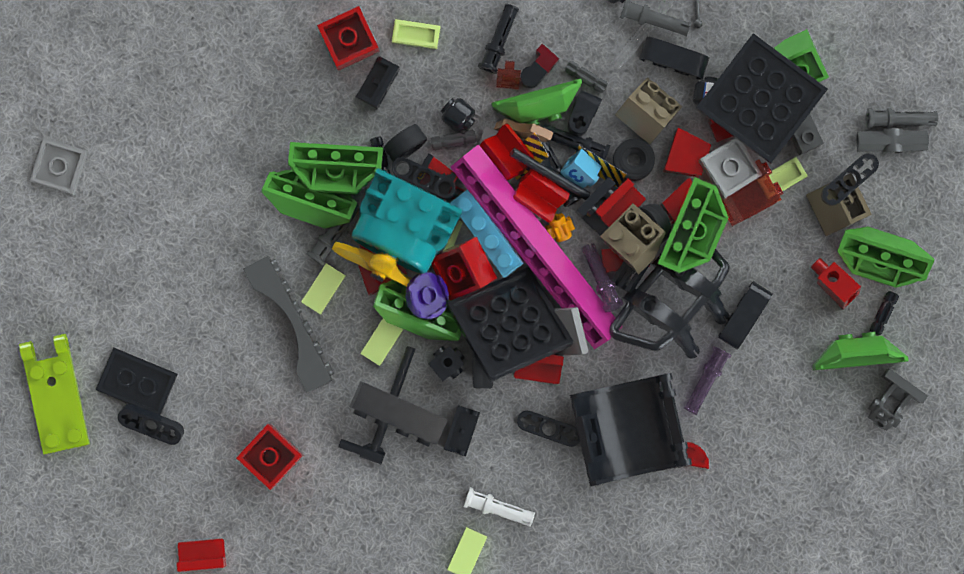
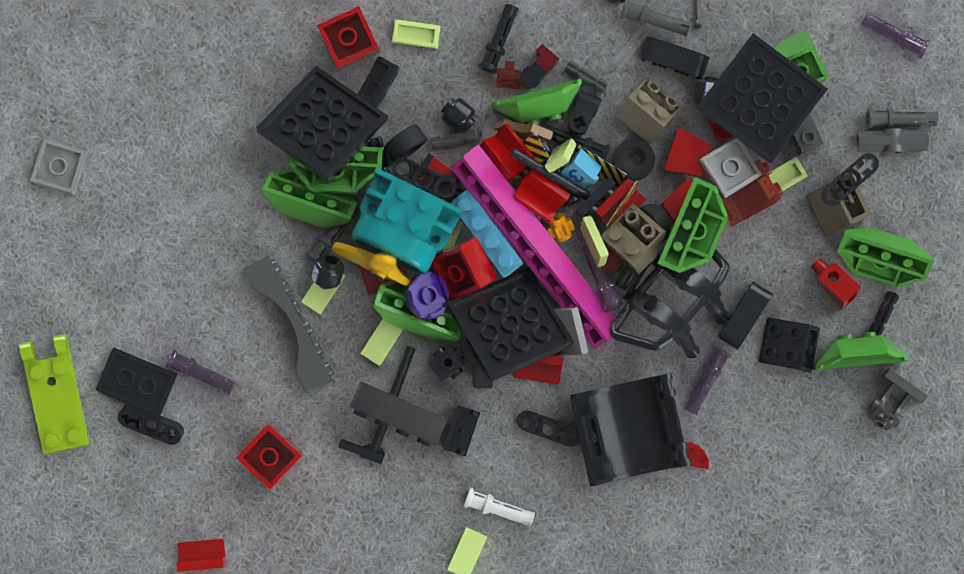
(191, 368): none -> clear purple pin
(322, 124): none -> black plate
(328, 271): none -> black head
(560, 155): none -> yellowish green tile
(594, 241): none -> yellowish green tile
(622, 205): none -> sticker
(789, 344): none -> black bracket
(906, 39): none -> clear purple pin

